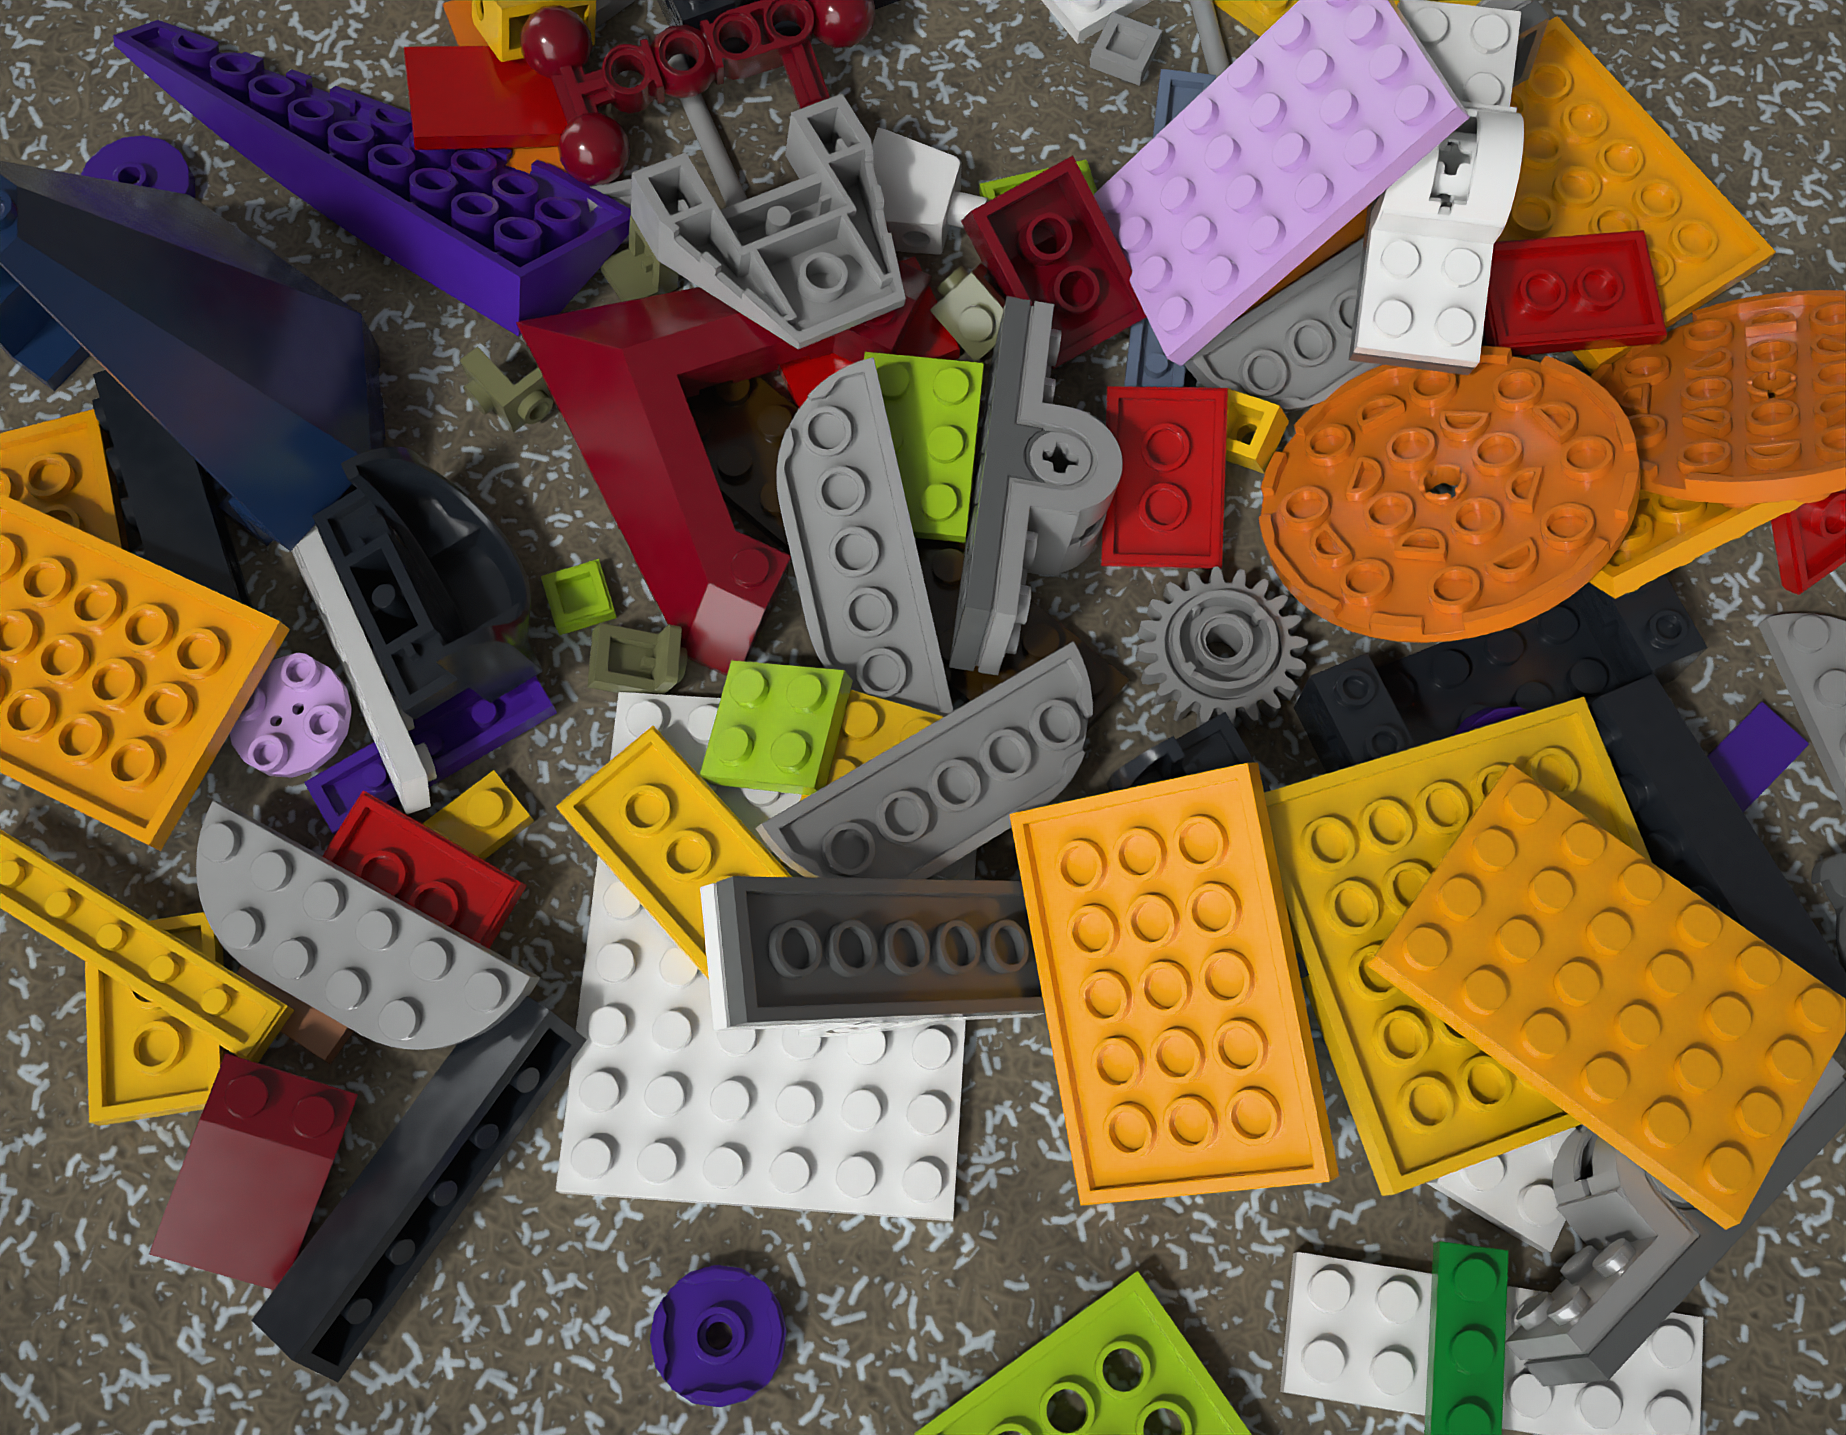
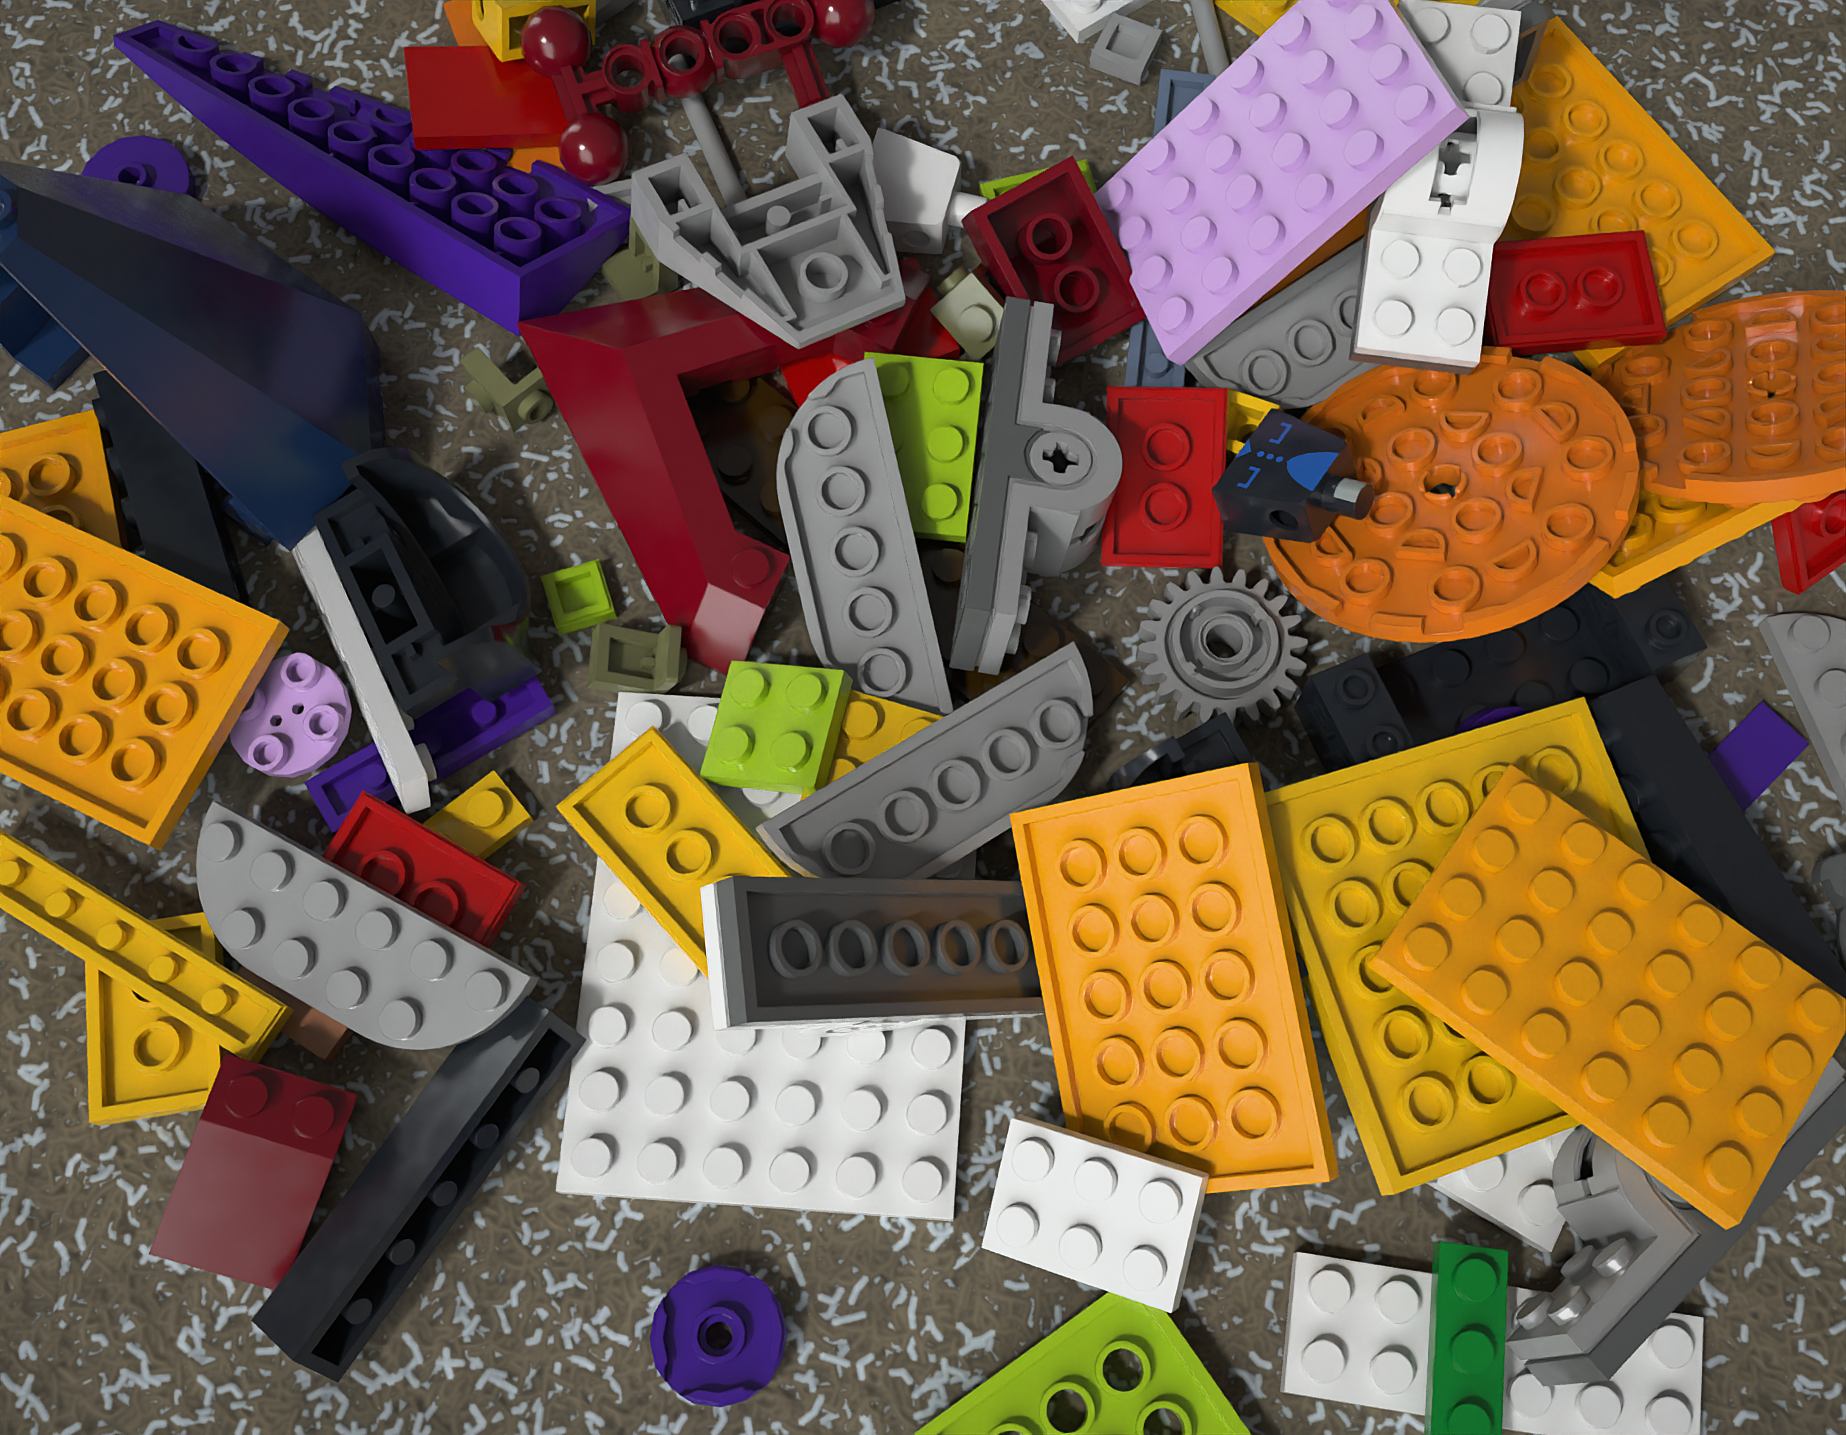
(1095, 1212): none -> white plate
(1290, 482): none -> black torso

